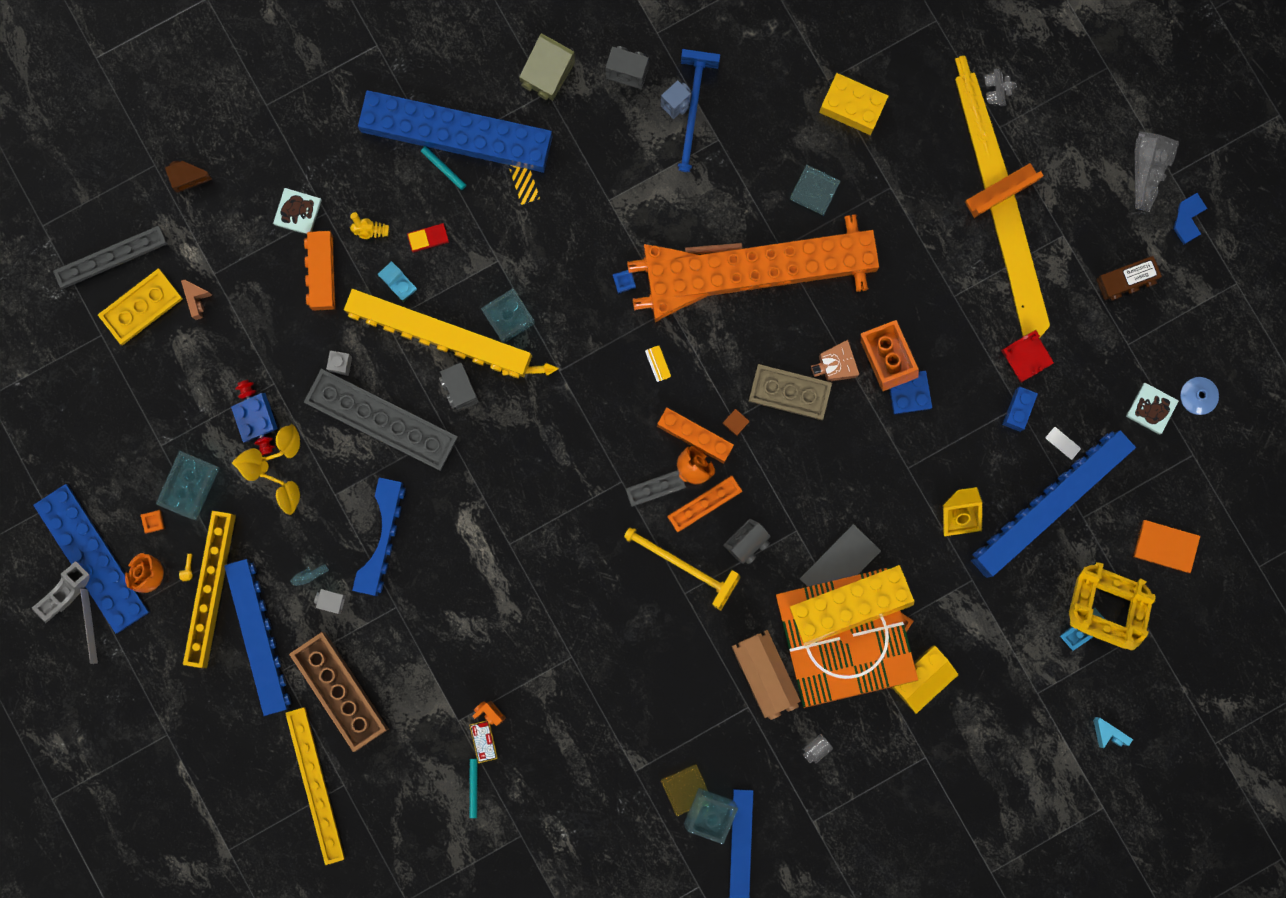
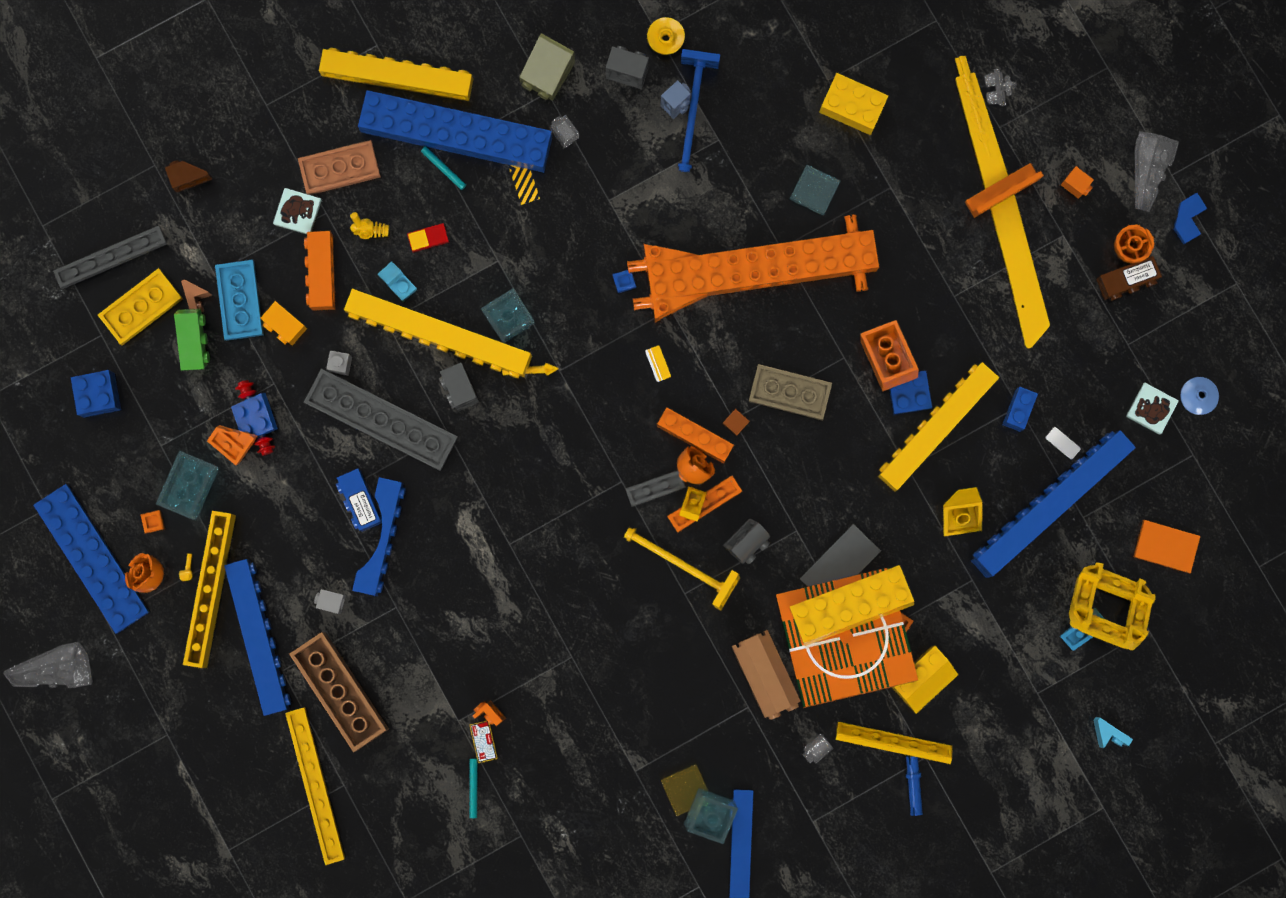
(59, 666): none -> clear wedge
(64, 592): light grey arch -> none
(89, 626): white sticker -> none
(95, 393): none -> blue brick
(191, 339): none -> bright green brick
(231, 442): none -> orange wing
(239, 300): none -> dark azure plate
(252, 465): yellow plant -> none
(283, 323): none -> light orange brick
(307, 575): clear light blue slope -> none
(339, 167): none -> nougat tile
(358, 500): none -> blue brick
(396, 74): none -> yellow brick
(564, 130): none -> clear brick
(665, 27): none -> yellow dish
(693, 504): none -> yellow slope
(713, 248): nougat bar -> none
(836, 363): nougat torso -> none
(894, 742): none -> yellow tile
(914, 785): none -> blue pin
(938, 426): none -> yellow brick
(1027, 356): red piece -> none
(1078, 183): none -> orange brick
(1140, 241): none -> orange cylinder

